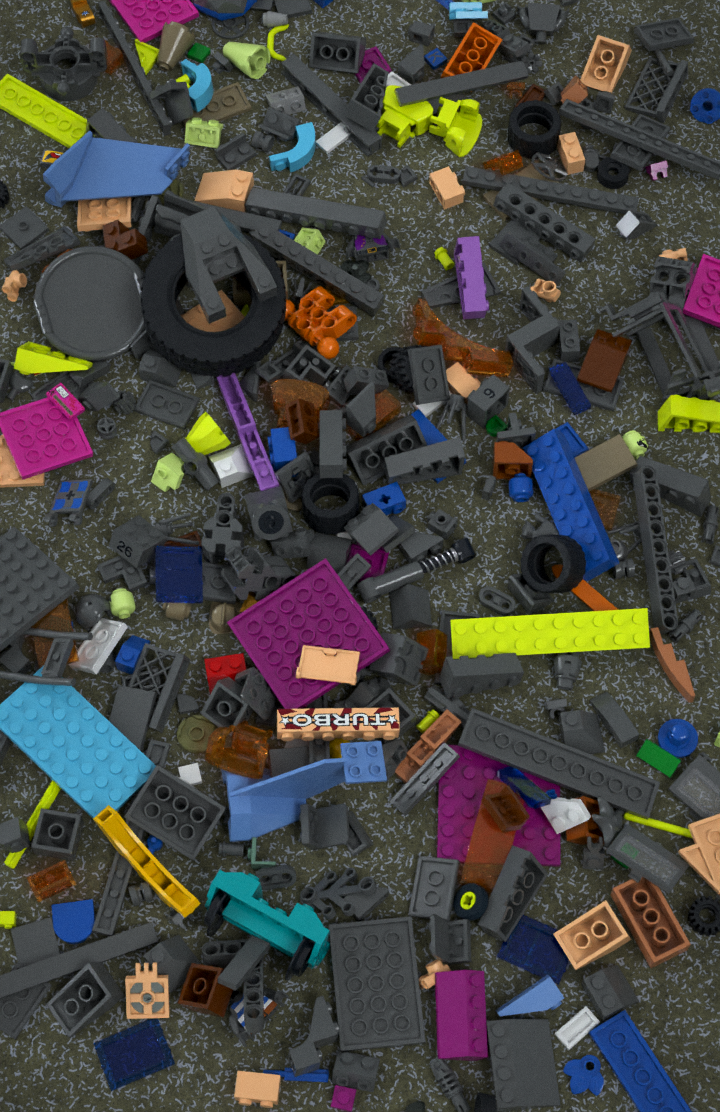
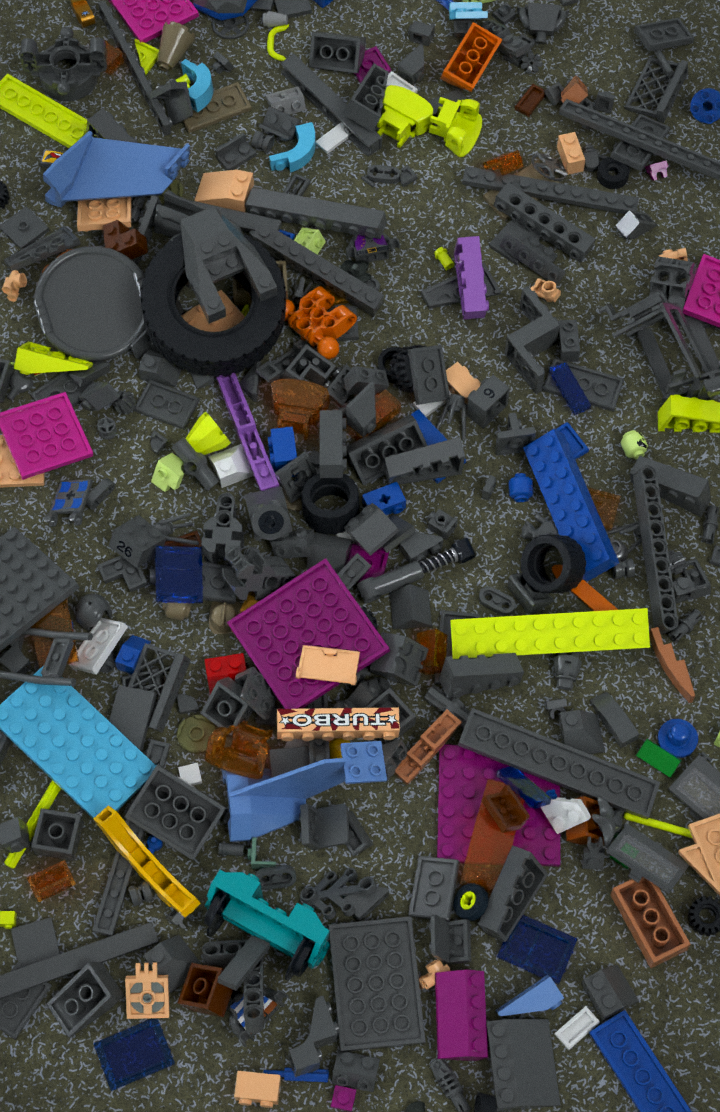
(65, 401): dark pink tile -> none
(73, 920): blue tile -> none
(122, 603): yellowish green head -> none
(198, 52): green tile -> none
(203, 132): yellowish green bracket -> none
(248, 58): yellowish green cone -> none
(302, 421): reddish brown brick -> none
(424, 779): dark grey plate -> none
(431, 717): neon yellow pin -> none
(435, 59): blue tile -> none
(446, 187): light nougat brick -> none
(461, 83): dark grey tile -> none
(475, 357): clear orange arch -> none
(495, 425): green tile -> none
(510, 460): dark orange slope -> none
(515, 87): clear orange tile -> none
(539, 113): black tyre -> none
(584, 1078): blue plate -> none
(592, 936): light nougat slope -> none
(604, 360): reddish brown slope -> none
(605, 64): light nougat slope -> none
(605, 462): dark tan tile -> none

